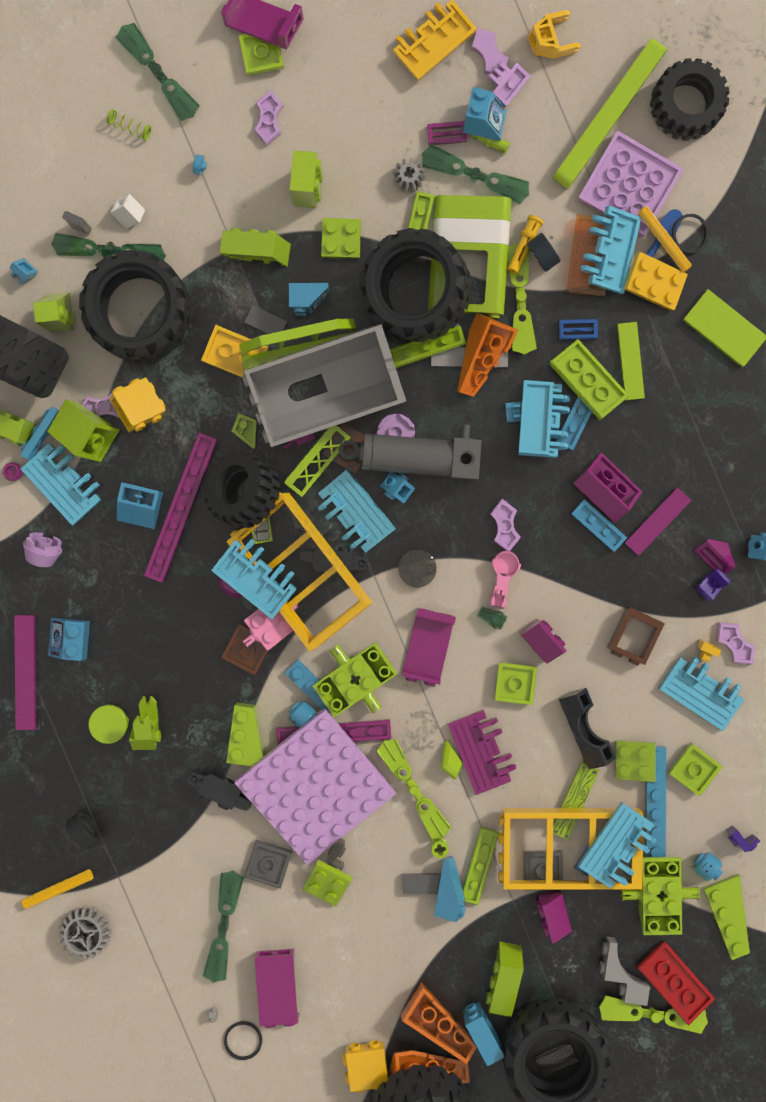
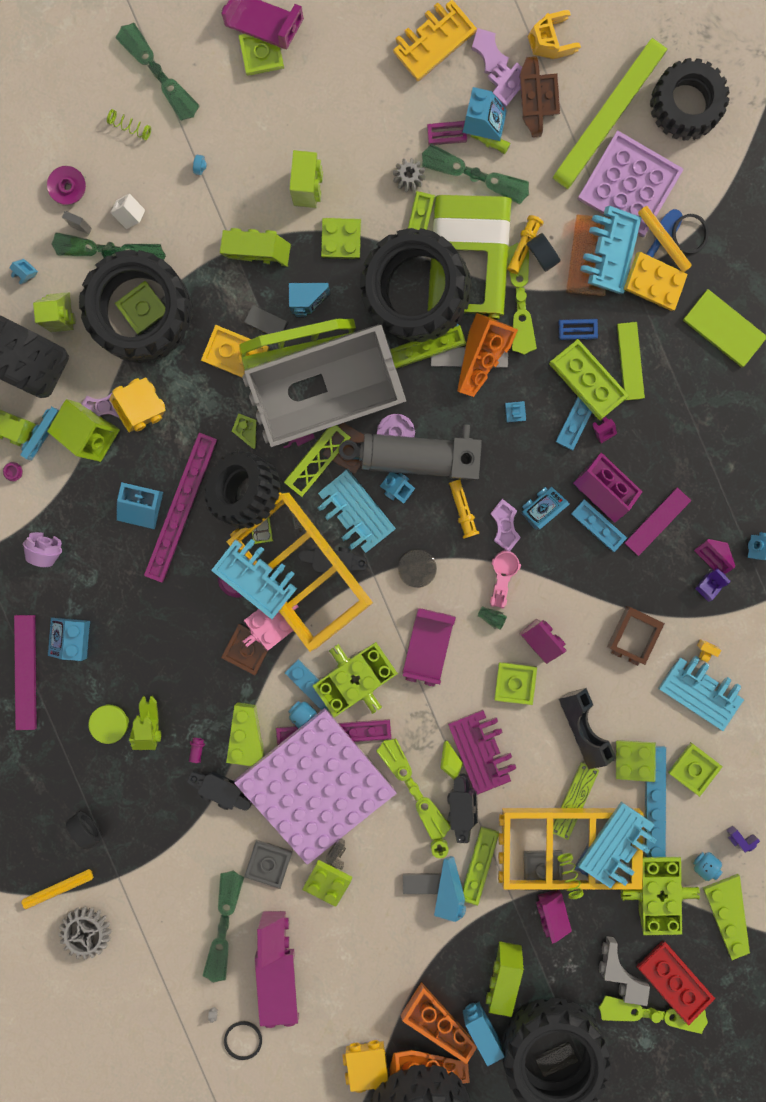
(60, 178): none -> magenta dish
(61, 485): medium azure hinge -> none
(141, 307): none -> lime plate
(196, 750): none -> magenta pin
(269, 109): lavender tile -> none
(272, 937): none -> magenta slope
(463, 808): none -> black hinge
(466, 518): none -> yellow pin
(538, 95): none -> reddish brown plate
(539, 417): medium azure hinge -> none
(544, 507): none -> dark azure slope
(569, 856): none -> lime piece
(605, 430): none -> magenta tile
(730, 636): lavender tile -> none

